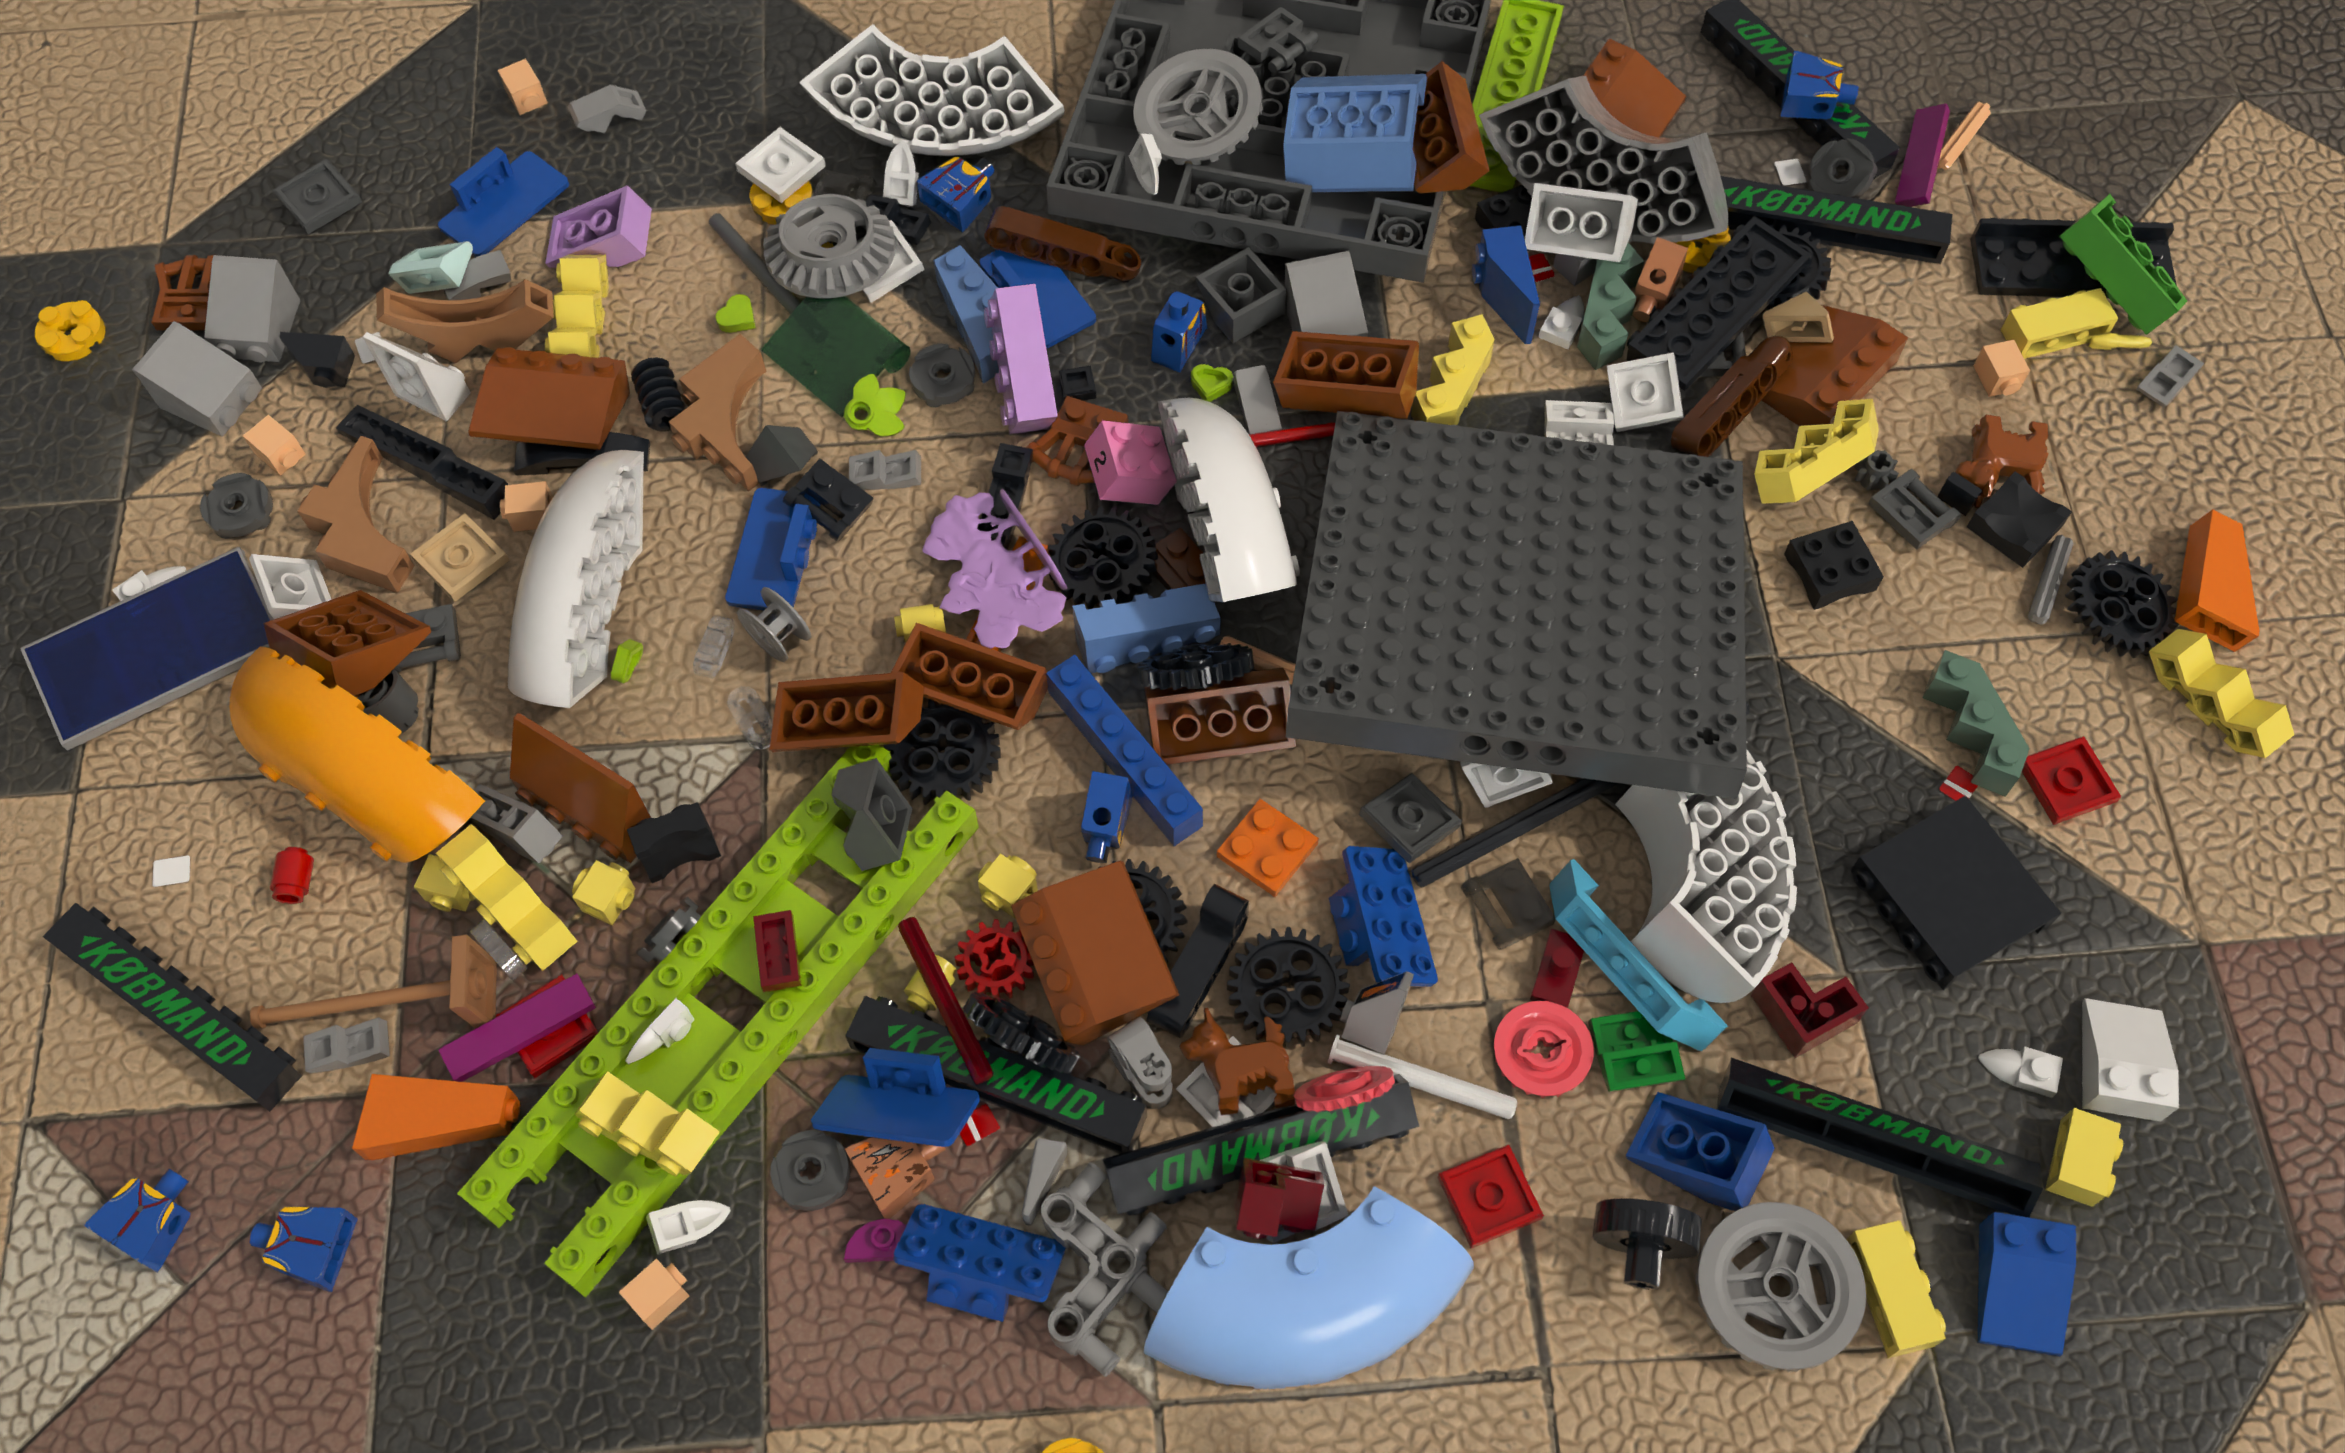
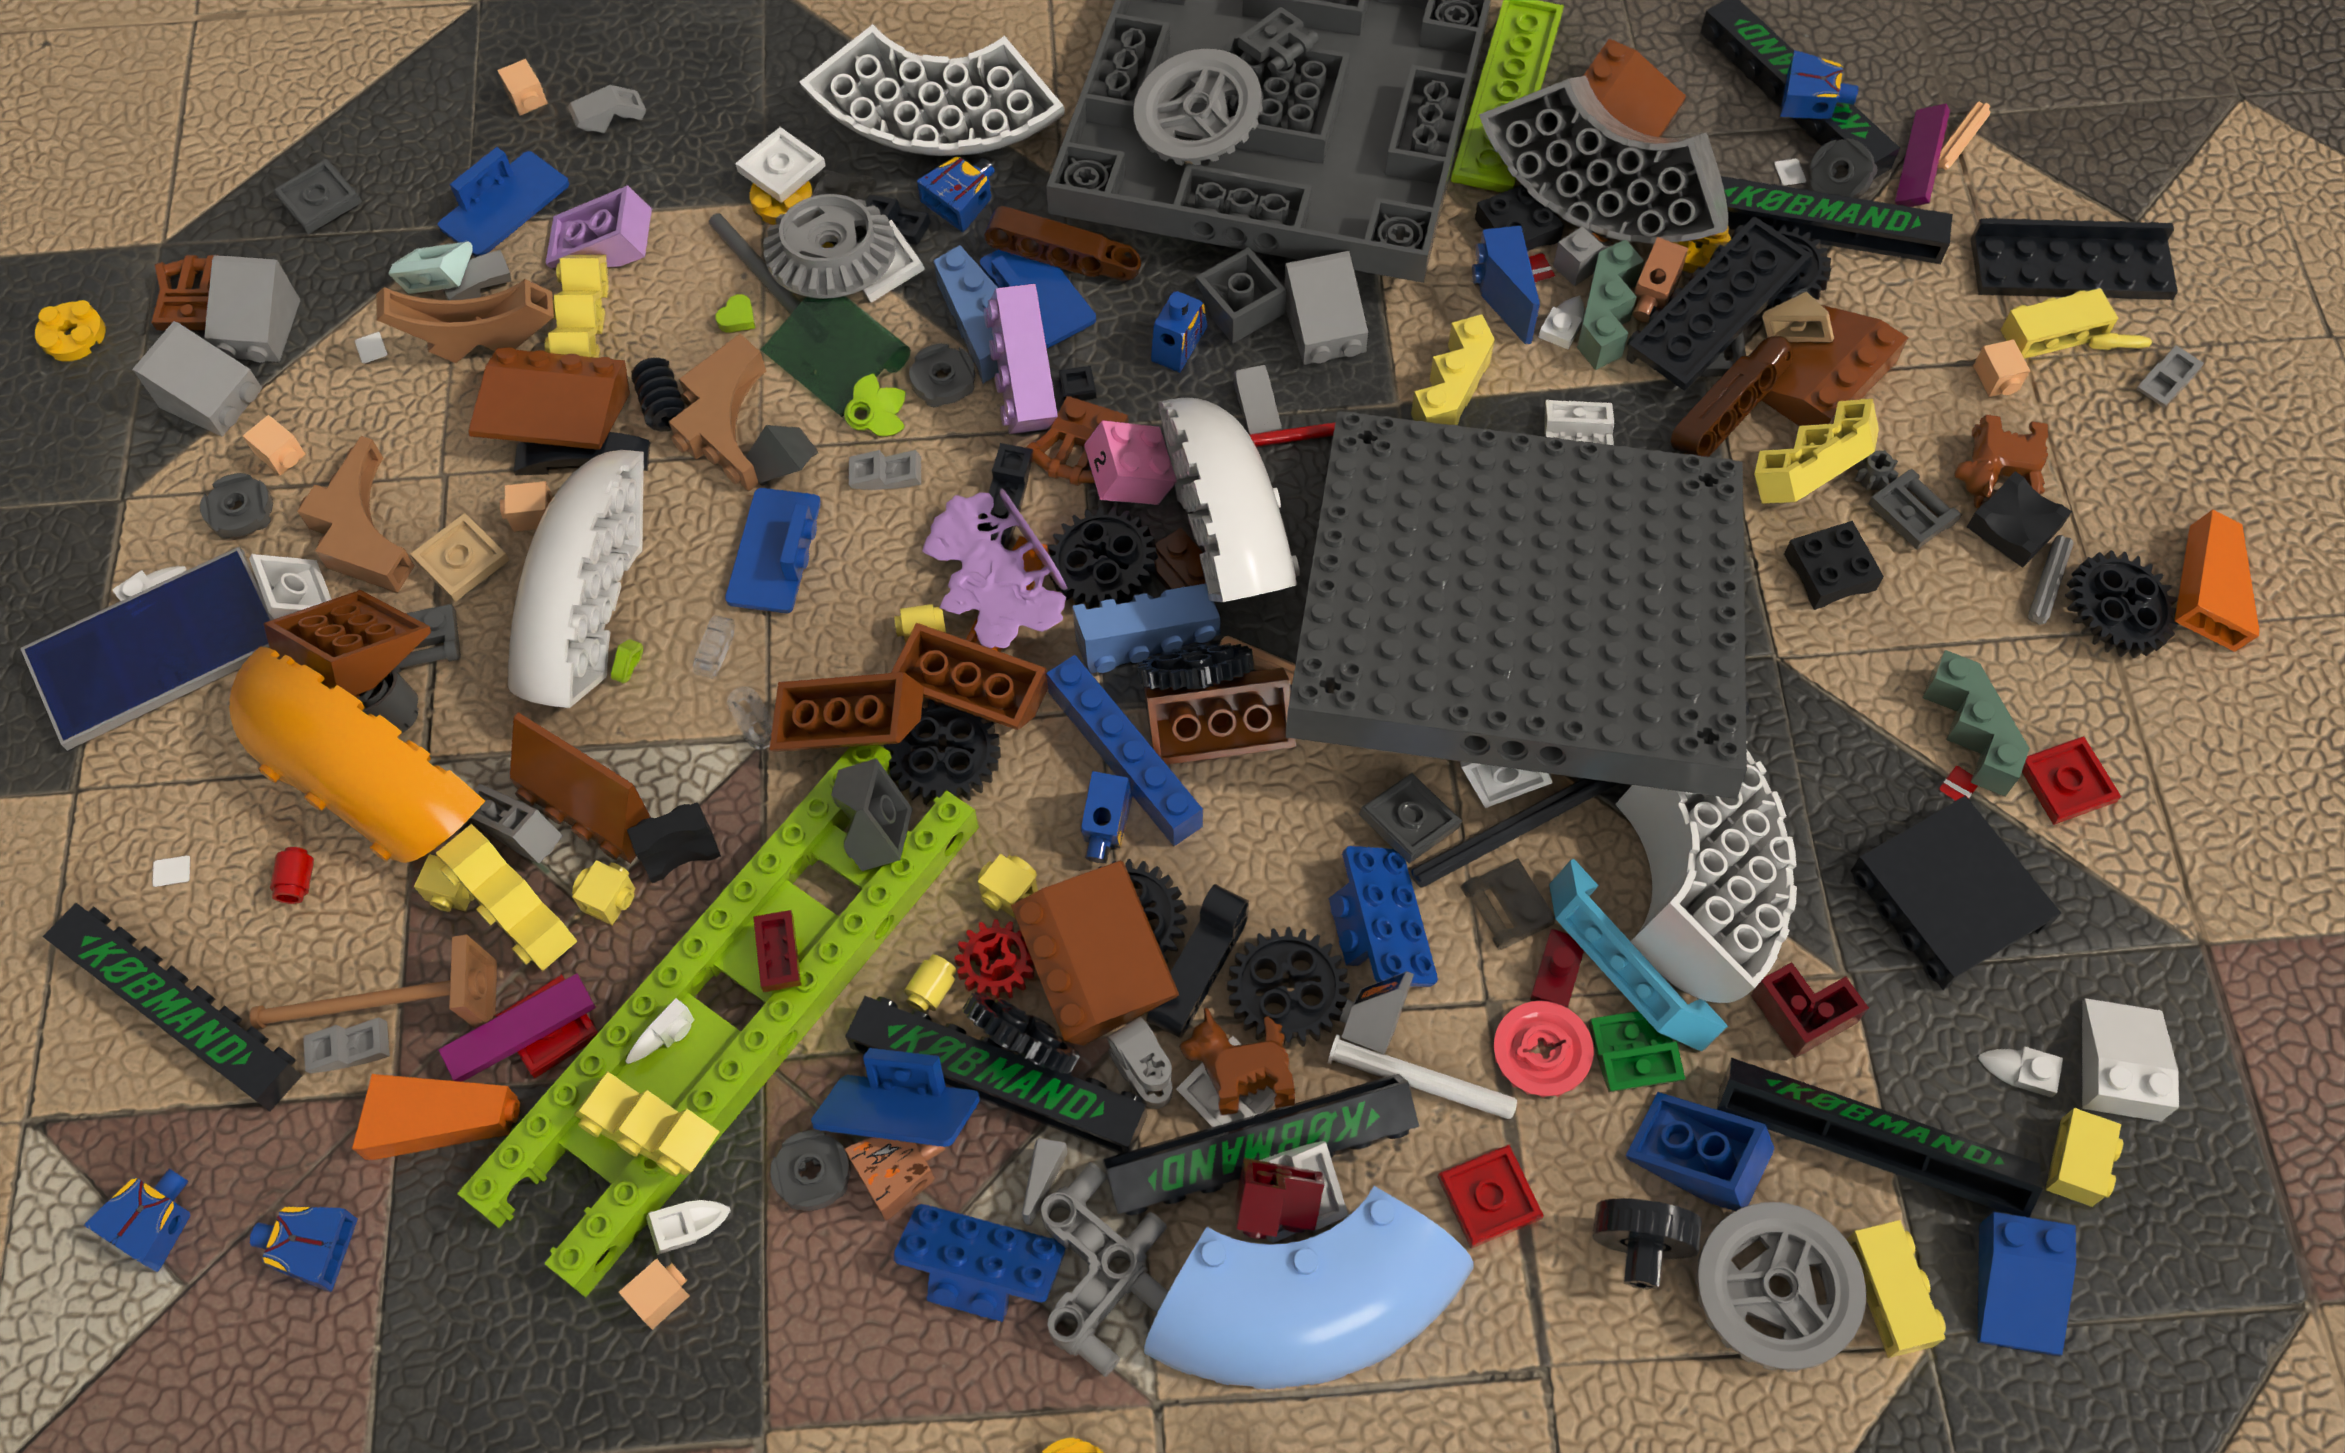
(321, 357): black slope -> none
(419, 377): white slope -> none
(427, 460): black slope -> none
(498, 949): clear beam -> none
(673, 923): dark grey plate -> none
(766, 632): light grey piece -> none
(834, 493): black plate -> none
(874, 1241): magenta plate -> none
(900, 176): white plate -> none
(945, 1000): dark red axle -> none
(979, 1125): red sticker -> none
(1145, 161): white plate -> none
(1211, 382): lime tile -> none
(1267, 847): orange plate -> none
(1344, 1088): coral gear -> none
(1348, 374): dark orange slope -> none
(1353, 132): medium blue slope -> none
(1447, 135): dark orange slope -> none
(1580, 222): white slope -> none
(1645, 392): white tile -> none
(1959, 493): black tile -> none
(2123, 266): bright green wedge -> none
(2220, 694): light yellow brick -> none

